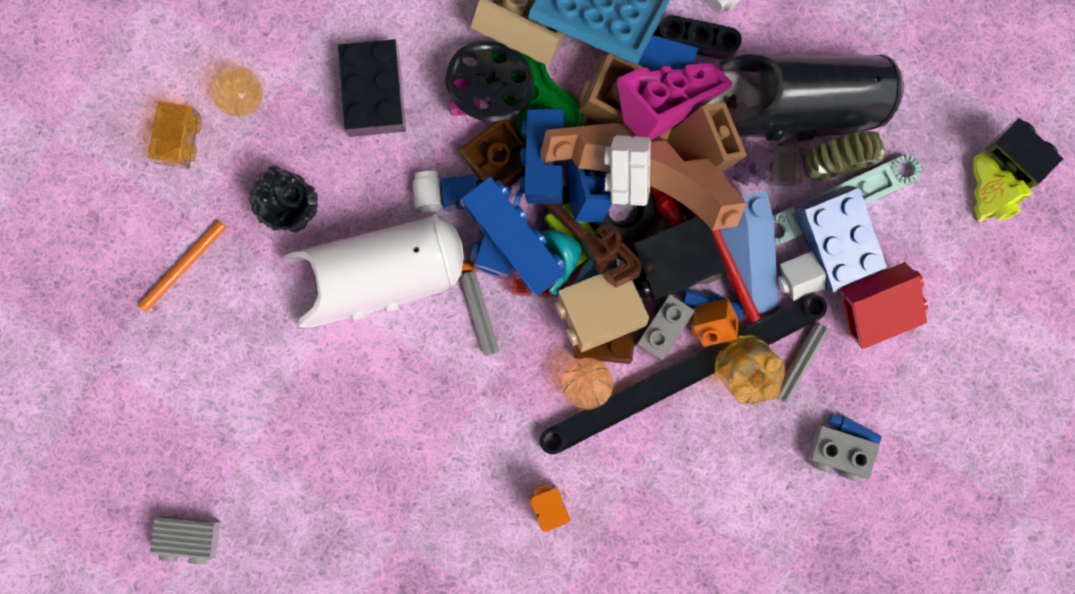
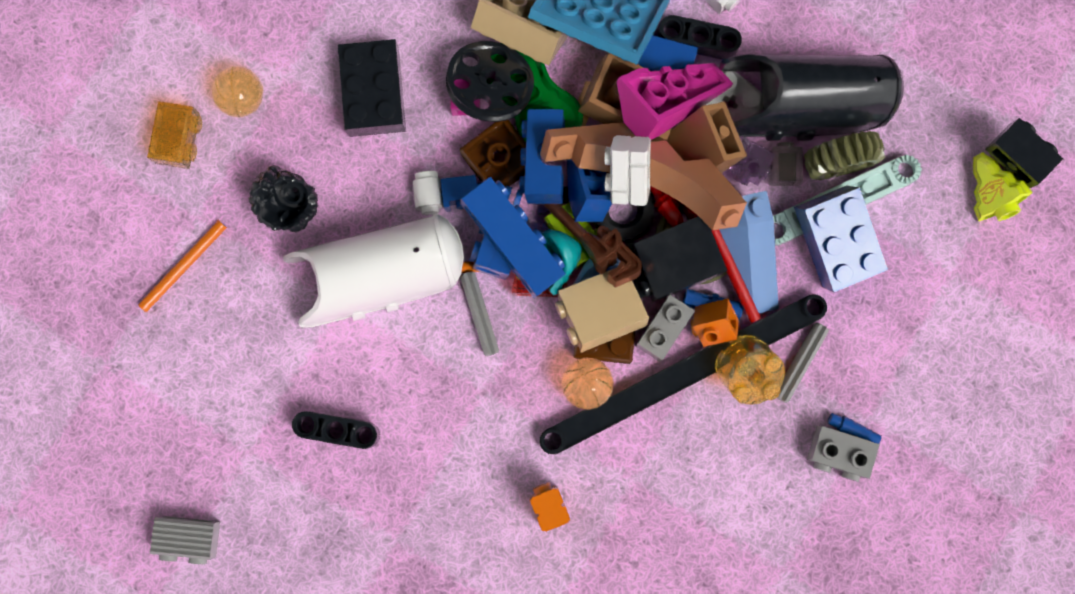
(322, 433): none -> black beam
(801, 276): white brick -> none
(884, 305): brick -> none

